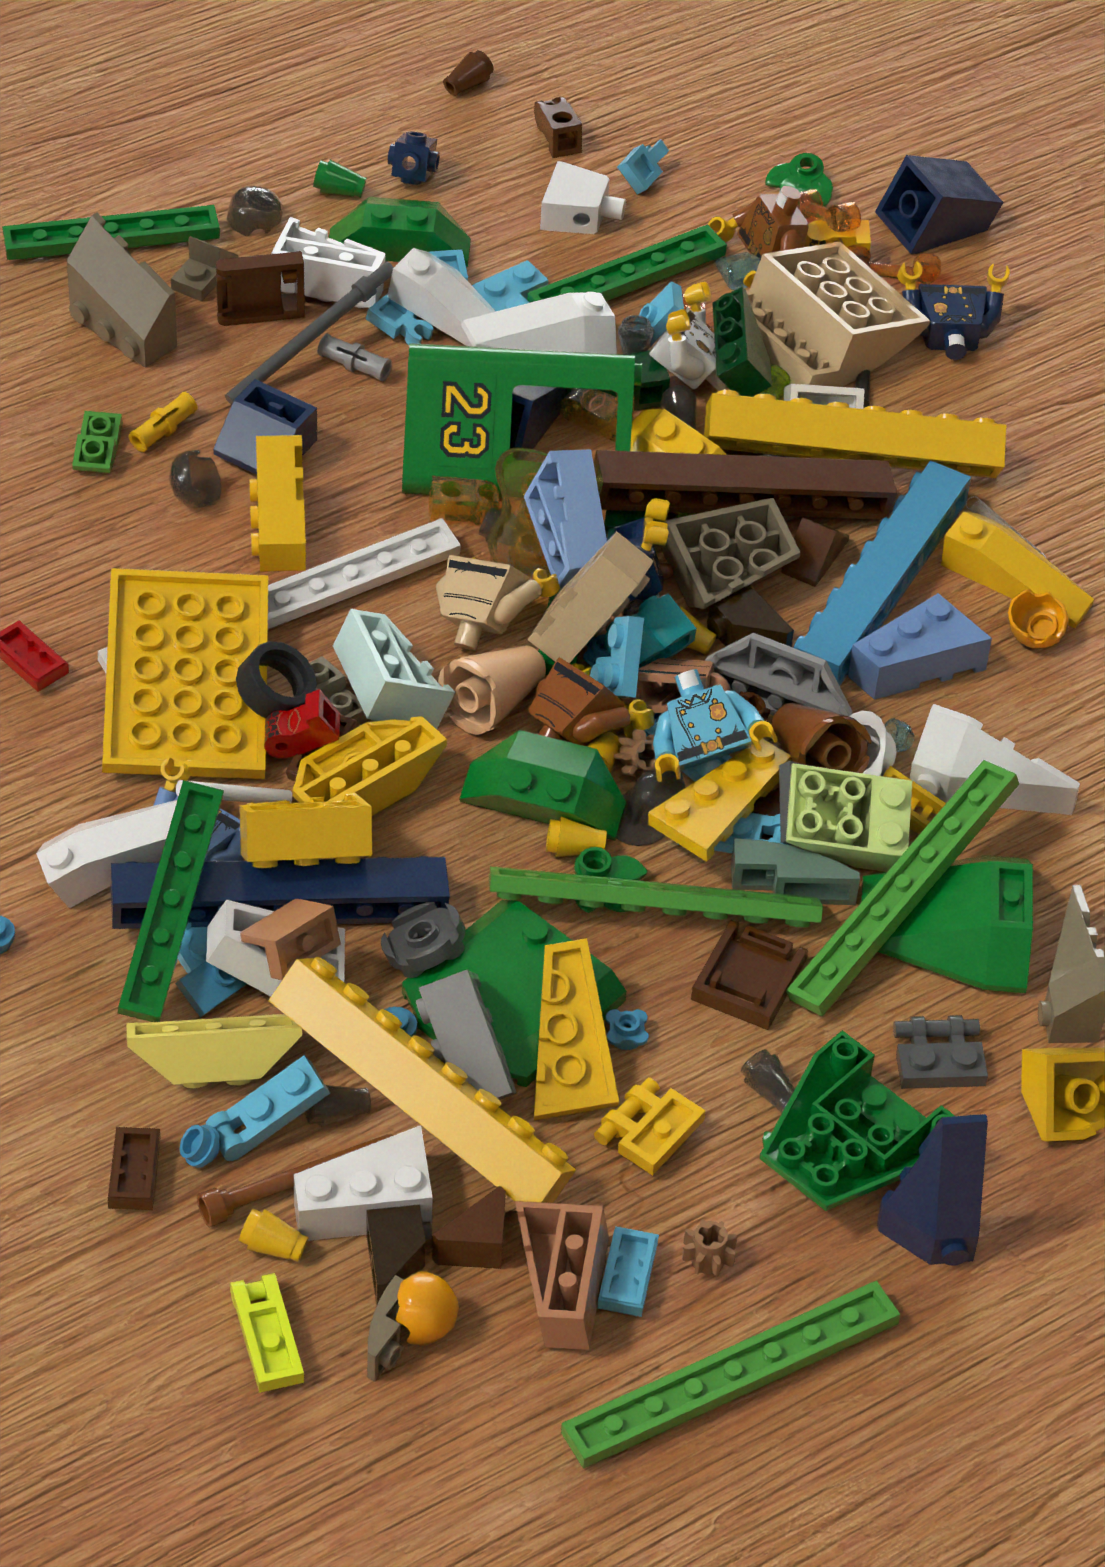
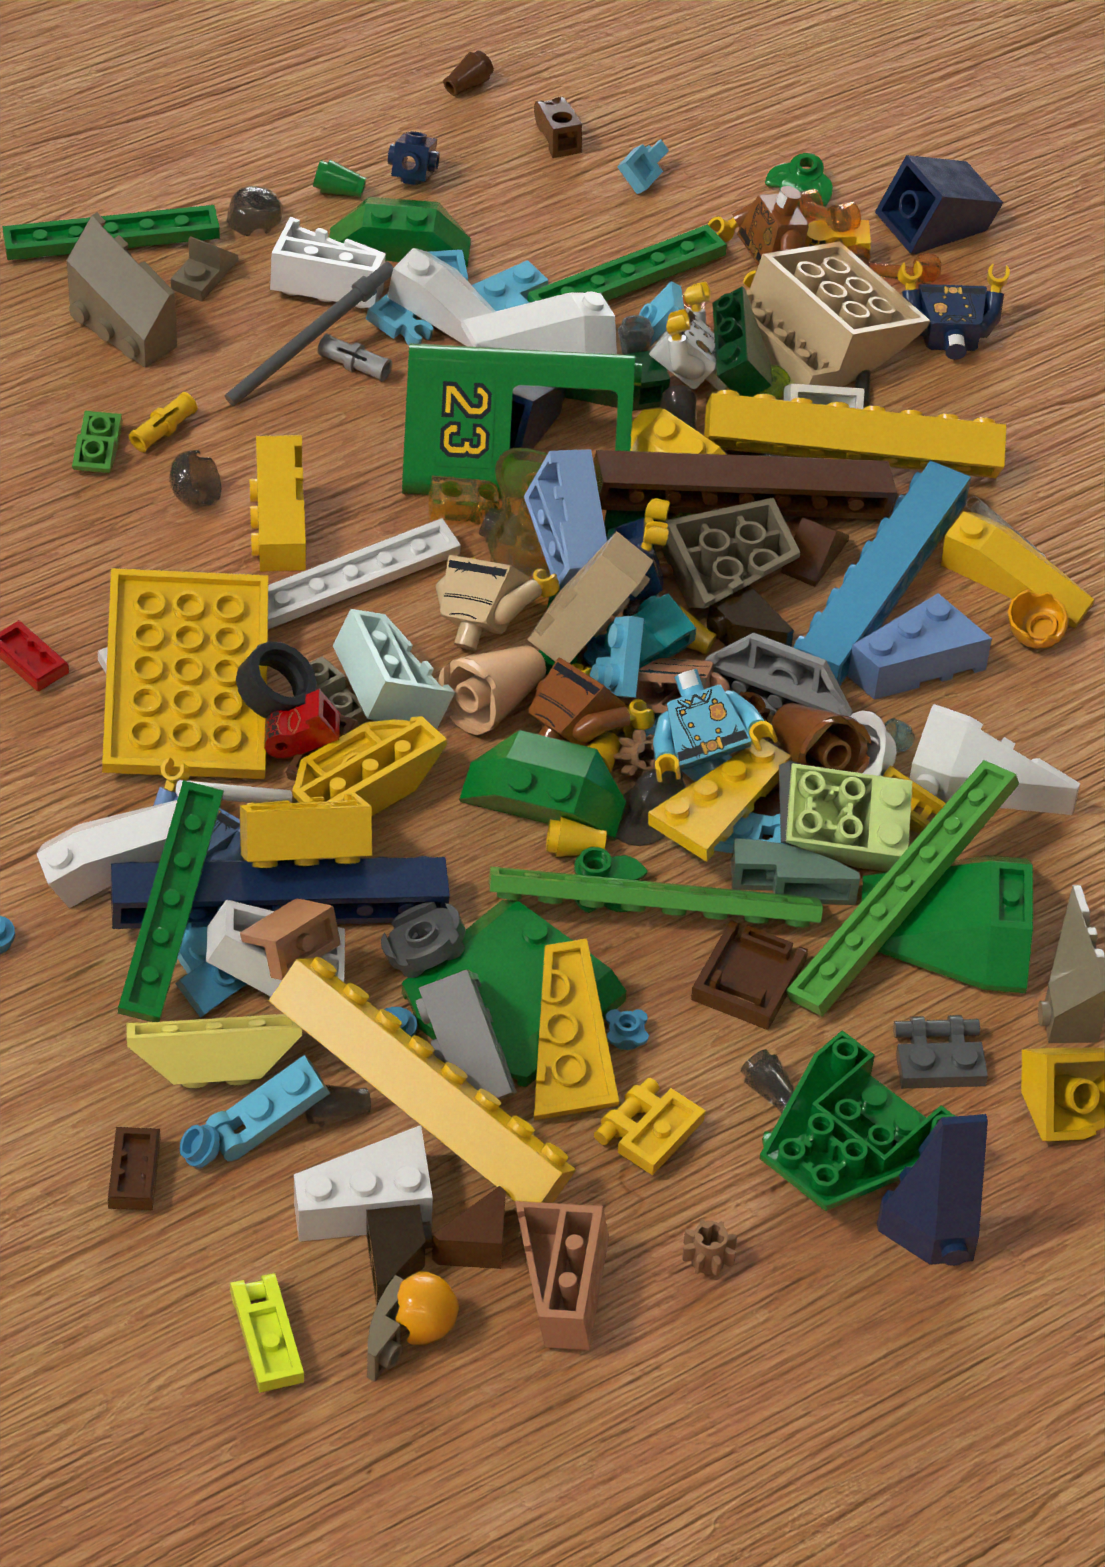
(218, 1205): dark orange piece -> none
(251, 288): reddish brown container -> none
(263, 412): dark blue slope -> none
(272, 1236): yellow cone -> none
(578, 201): white torso -> none
(592, 411): clear yellow leg -> none
(628, 1271): medium azure plate -> none
(729, 1374): bright green plate -> none
(736, 267): clear light blue slope -> none

